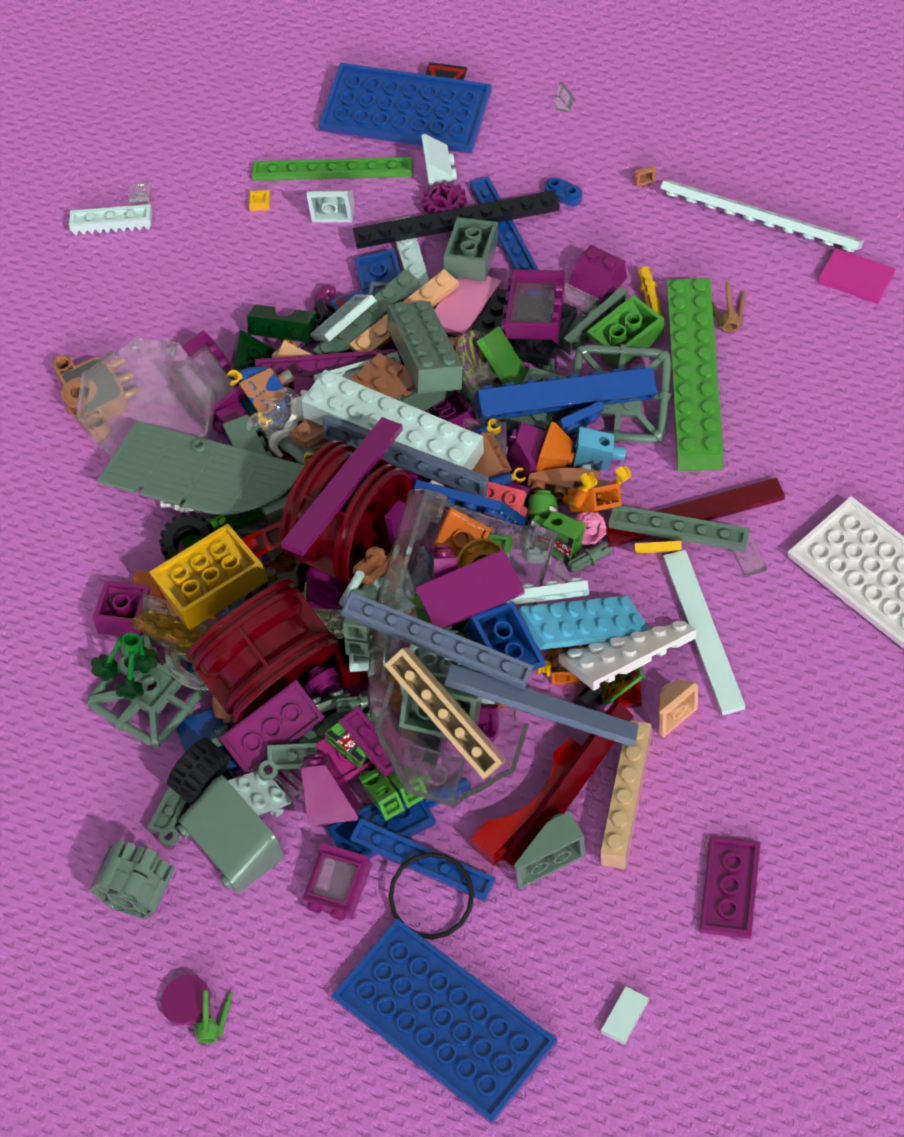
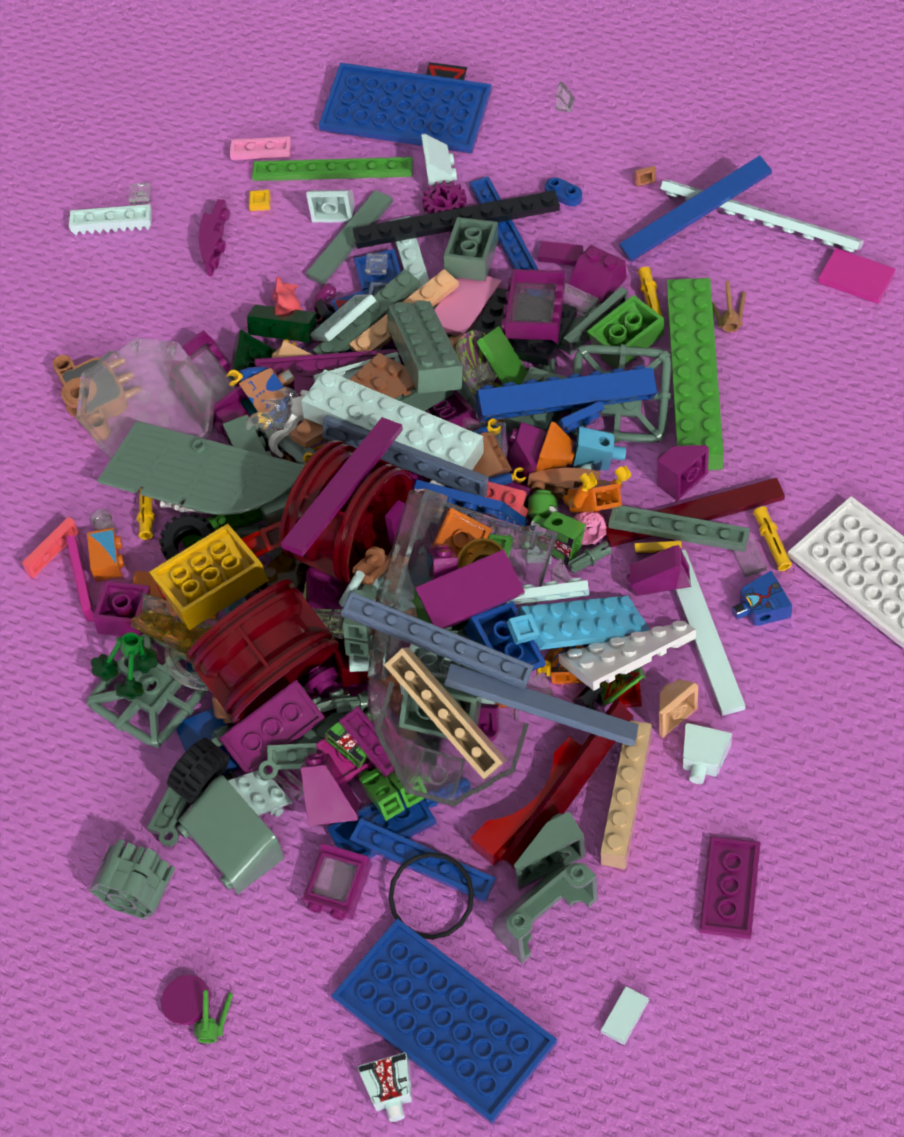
(49, 547): none -> coral tile
(80, 577): none -> dark pink tile
(102, 520): none -> clear wheel
(105, 554): none -> orange brick
(145, 517): none -> yellow pin
(210, 236): none -> magenta slope
(260, 148): none -> bright pink plate
(285, 298): none -> coral animal
(344, 242): none -> sand green tile
(376, 263): none -> clear tile
(388, 1084): none -> torso
(523, 628): none -> medium azure plate
(540, 684): none -> clear tile
(559, 253): none -> magenta tile
(568, 882): none -> sand green windscreen
(660, 572): none -> magenta slope
(682, 469): none -> magenta slope
(695, 208): none -> blue tile
(704, 751): none -> light aqua torso
(763, 601): none -> blue torso
(769, 531): none -> yellow pin

